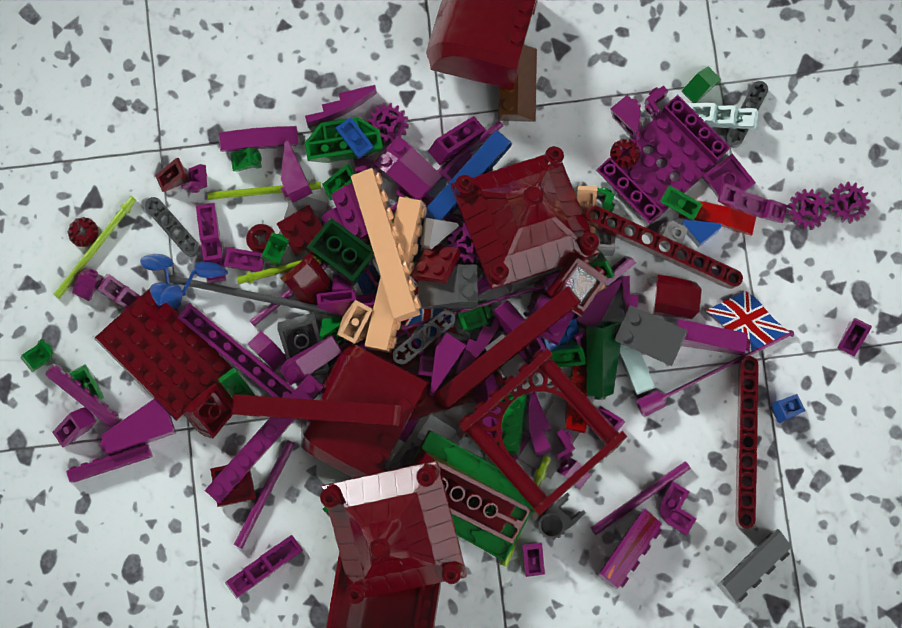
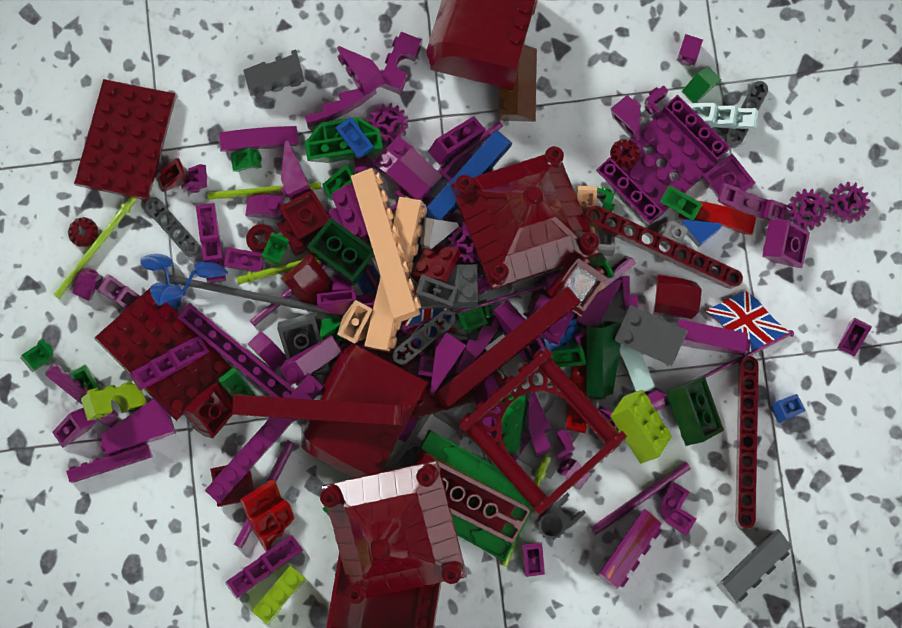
(98, 403): none -> lime arch
(125, 139): none -> dark red plate
(169, 363): none -> magenta slope
(265, 206): none -> magenta slope
(267, 513): none -> red slope
(274, 75): none -> dark grey wedge
(278, 595): none -> lime arch
(304, 215): none -> dark red plate
(364, 70): none -> magenta slope
(405, 47): none -> magenta arch
(436, 291): none -> dark grey slope
(642, 425): none -> lime brick
(689, 50): none -> magenta brick
(695, 411): none -> dark green slope
(786, 243): none -> magenta slope

